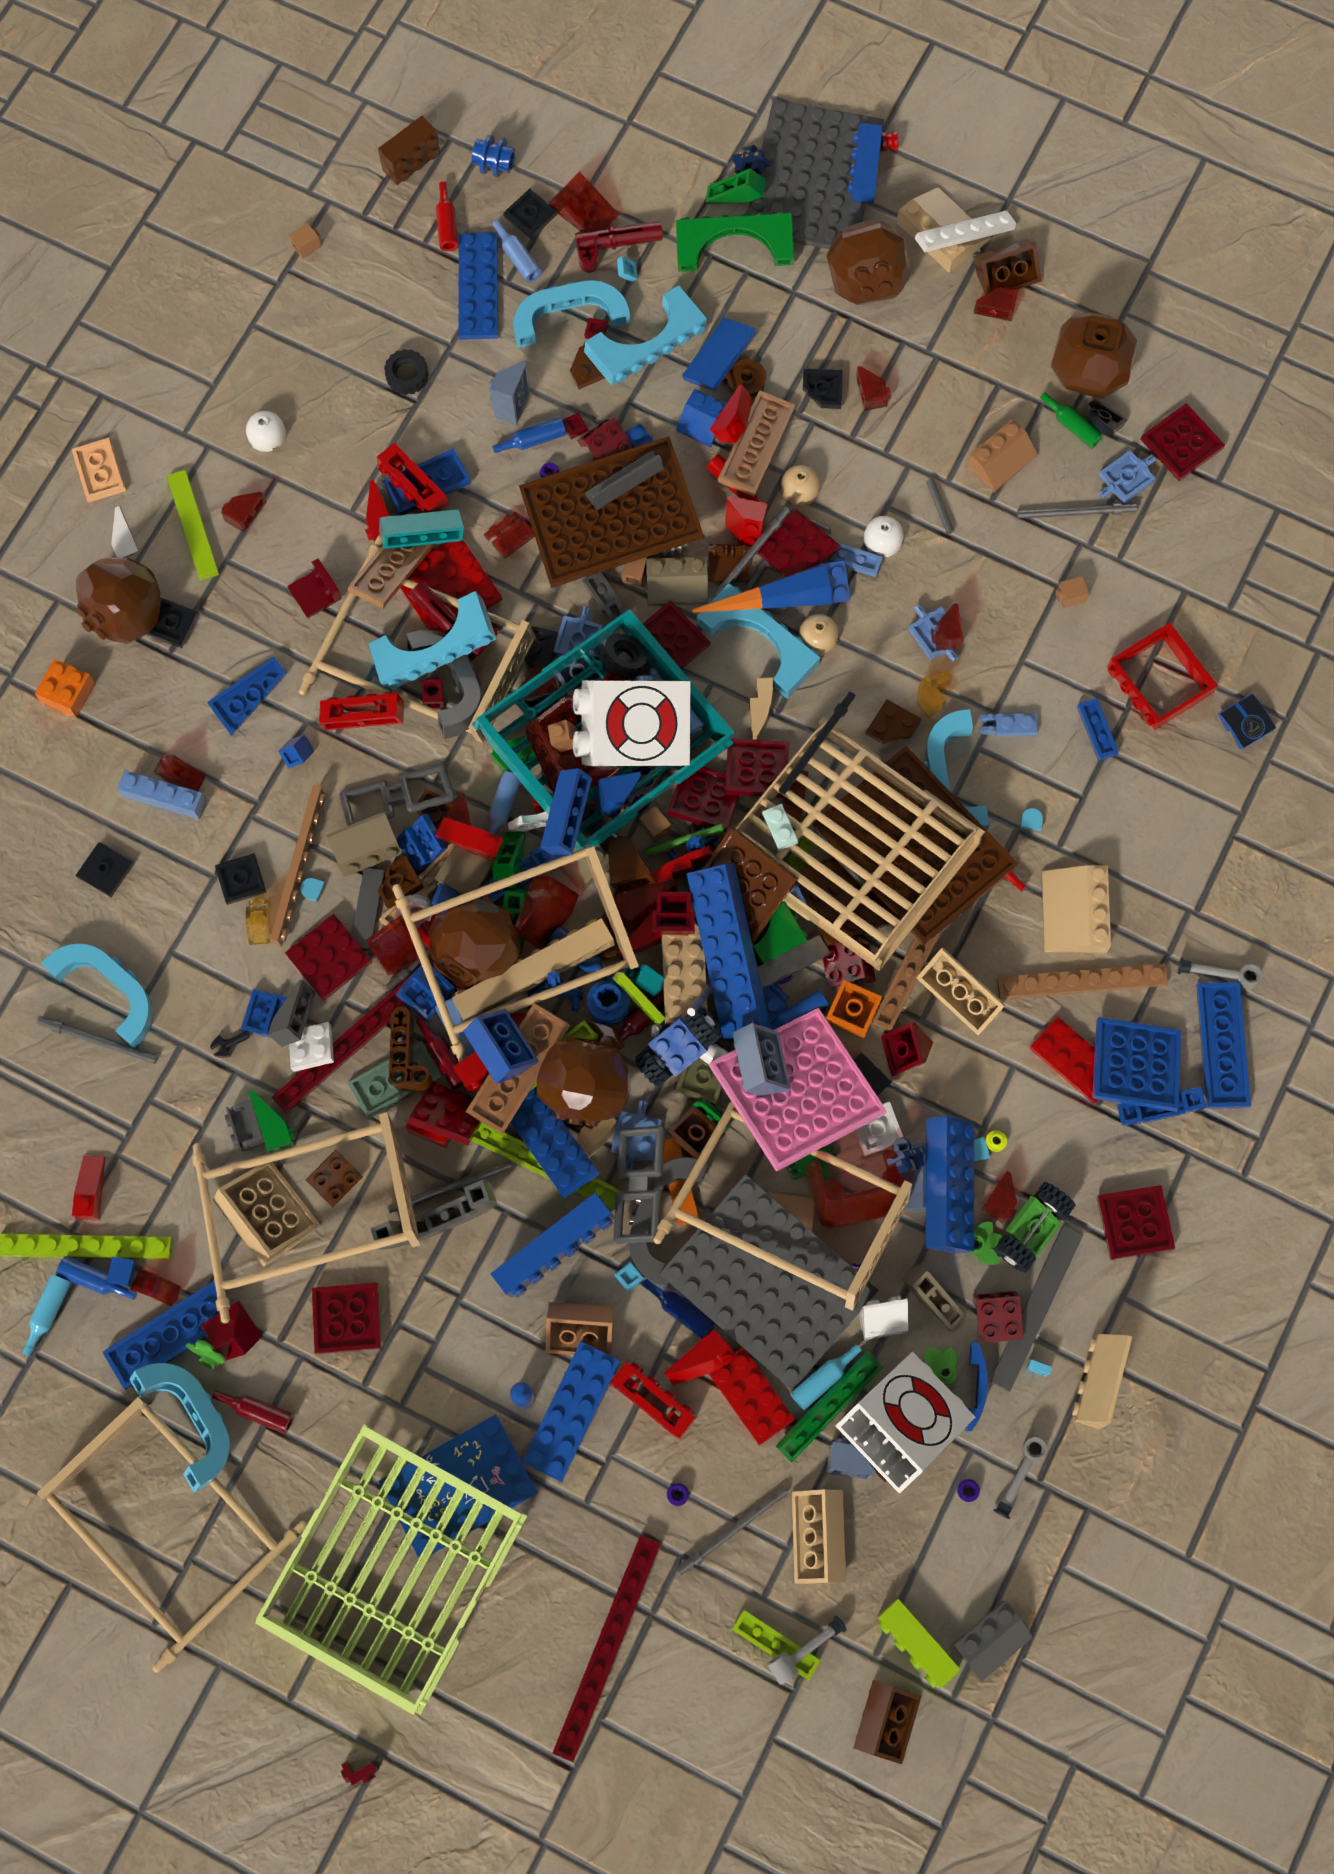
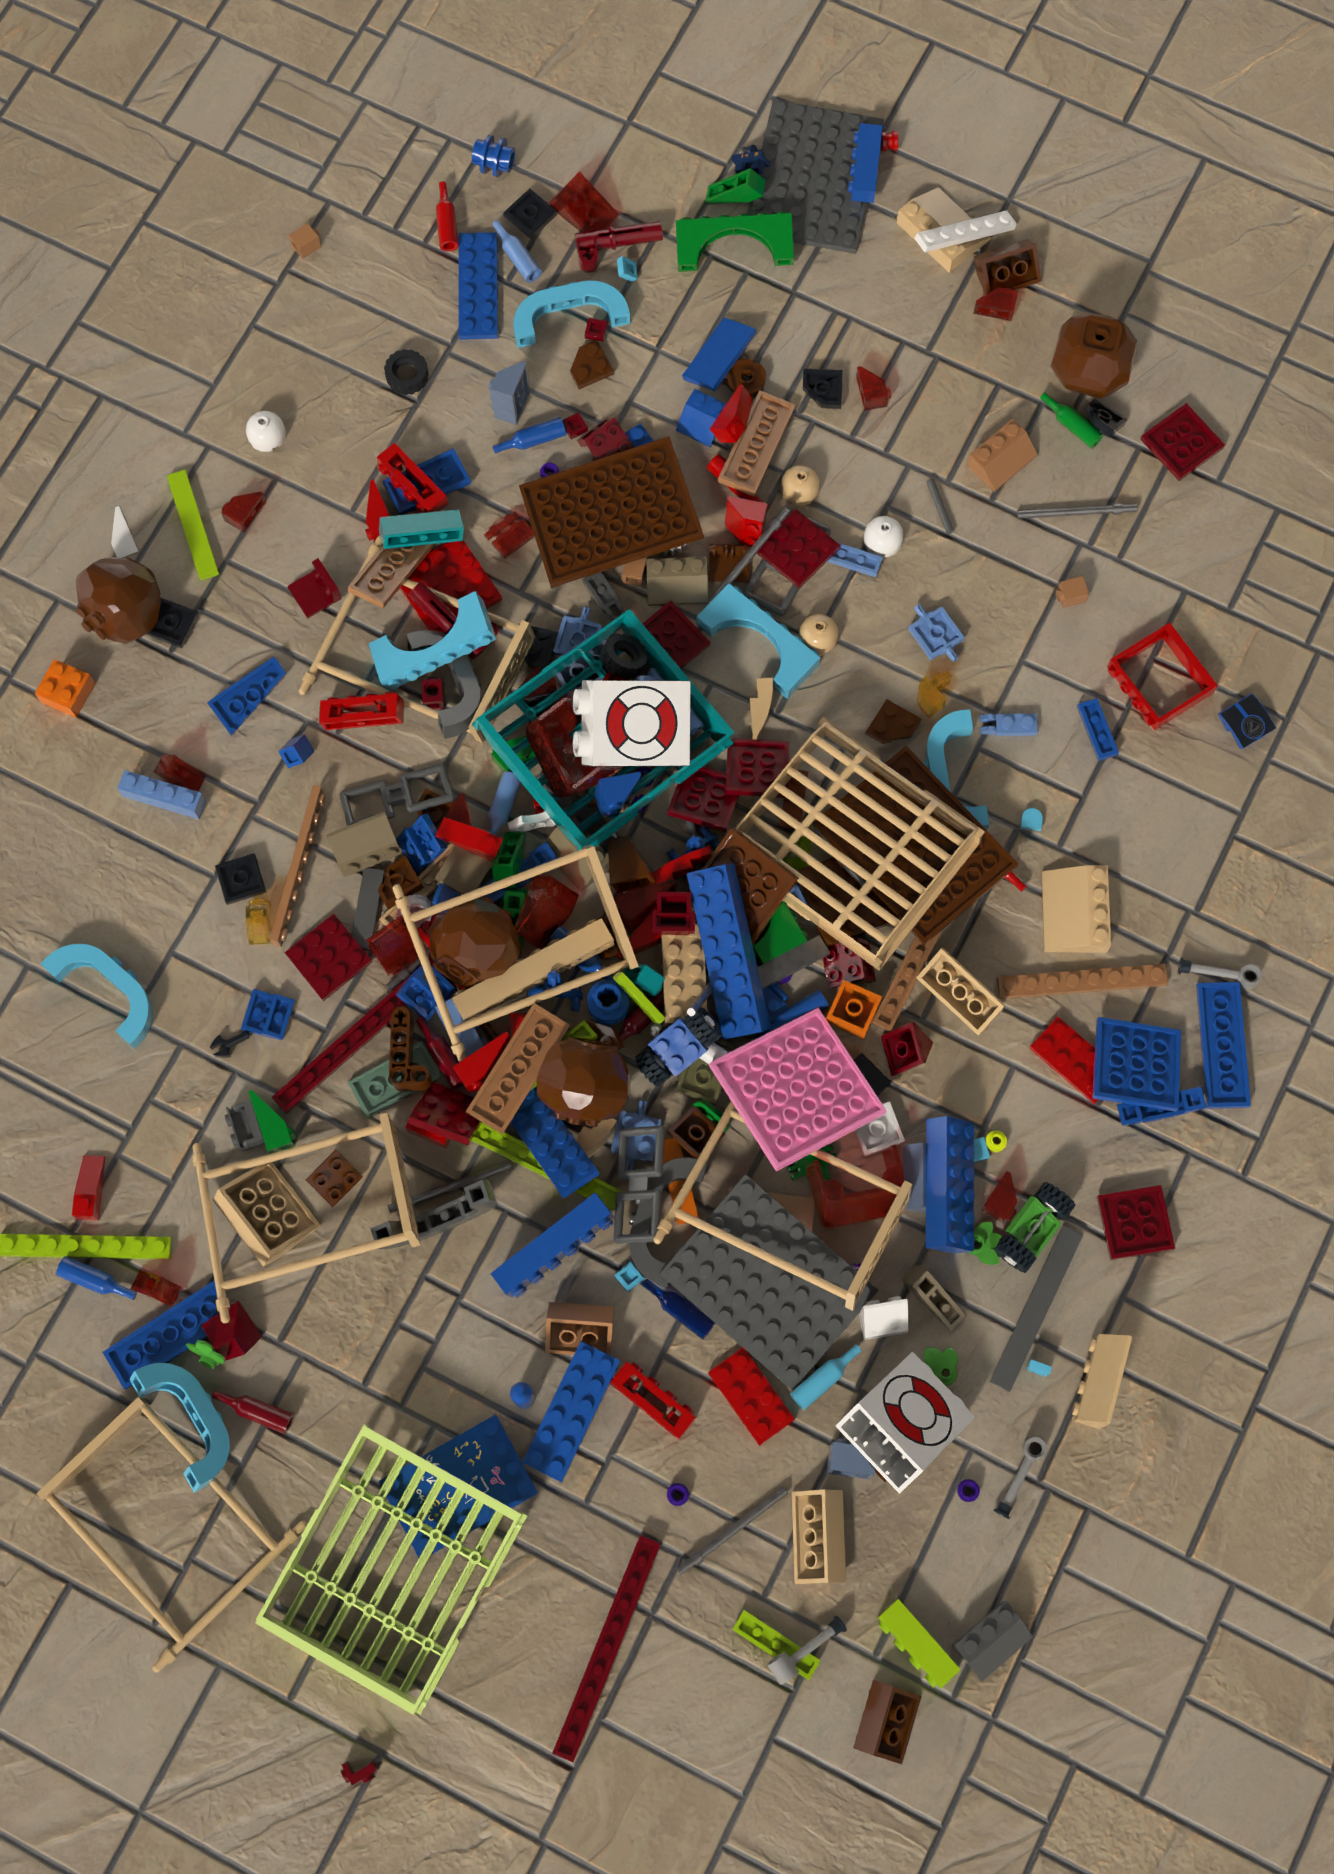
(46, 1310): medium azure piece -> none
(59, 1027): dark grey bar -> none
(98, 469): light nougat tile -> none
(104, 869): black plate -> none
(121, 1272): blue panel -> none
(292, 1016): dark grey slope -> none
(312, 889): medium azure tile -> none
(313, 1048): white plate -> none
(346, 1318): dark red plate -> none
(409, 150): reddish brown brick -> none
(500, 1045): blue slope -> none
(562, 735): medium nougat brick -> none
(566, 812): blue brick -> none
(620, 360): medium azure arch -> none
(624, 480): dark grey panel -> none
(654, 823): medium nougat brick -> none
(683, 840): bright green bar -> none
(704, 1358): red slope -> none
(761, 1060): sand blue slope -> none
(780, 827): light aqua plate -> none
(814, 586): blue plate -> none
(829, 1406): green plate -> none
(839, 711): black bar -> none
(869, 262): reddish brown rock -> none
(907, 1158): dark blue hips -> none
(948, 631): clear red slope -> none
(977, 1359): blue slope -> none
(998, 1316): dark red bracket -> none
(1127, 476): medium blue plate -> none

